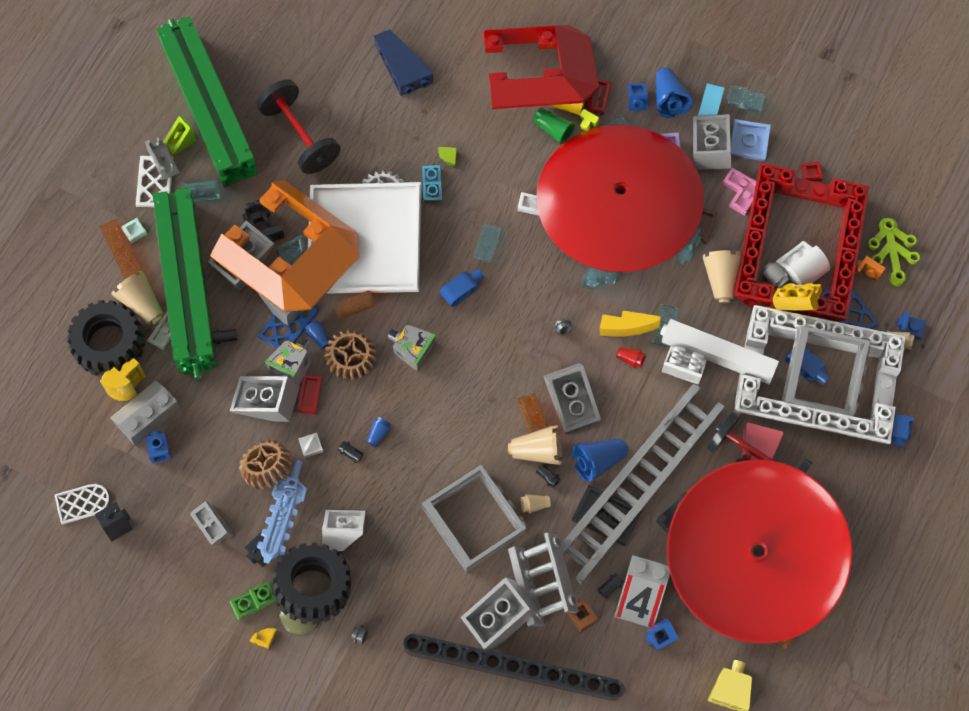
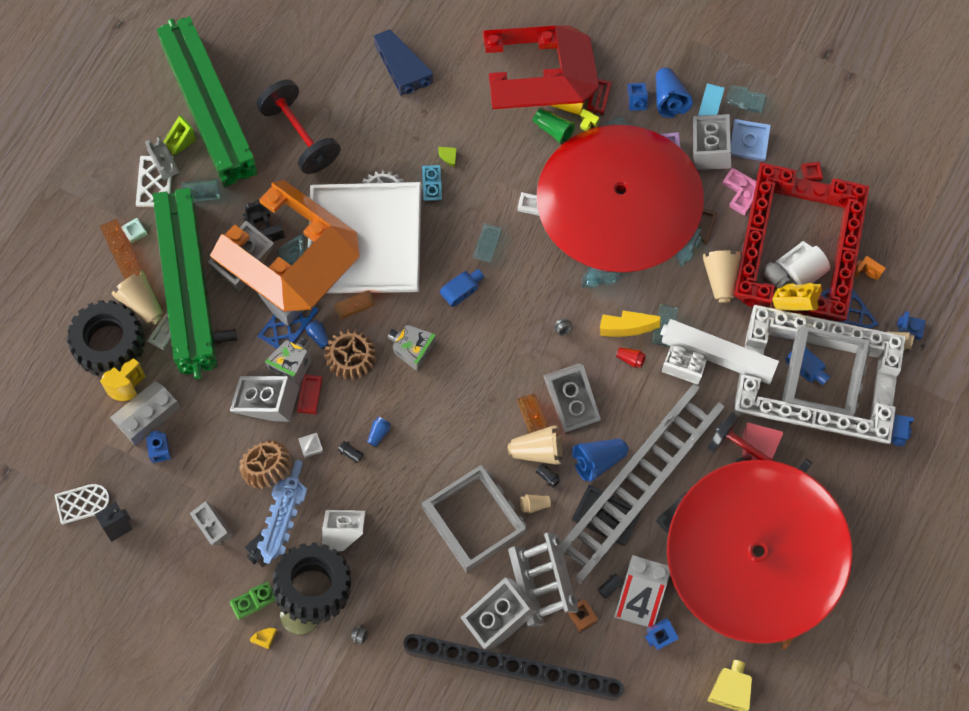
(893, 249): lime plant -> none

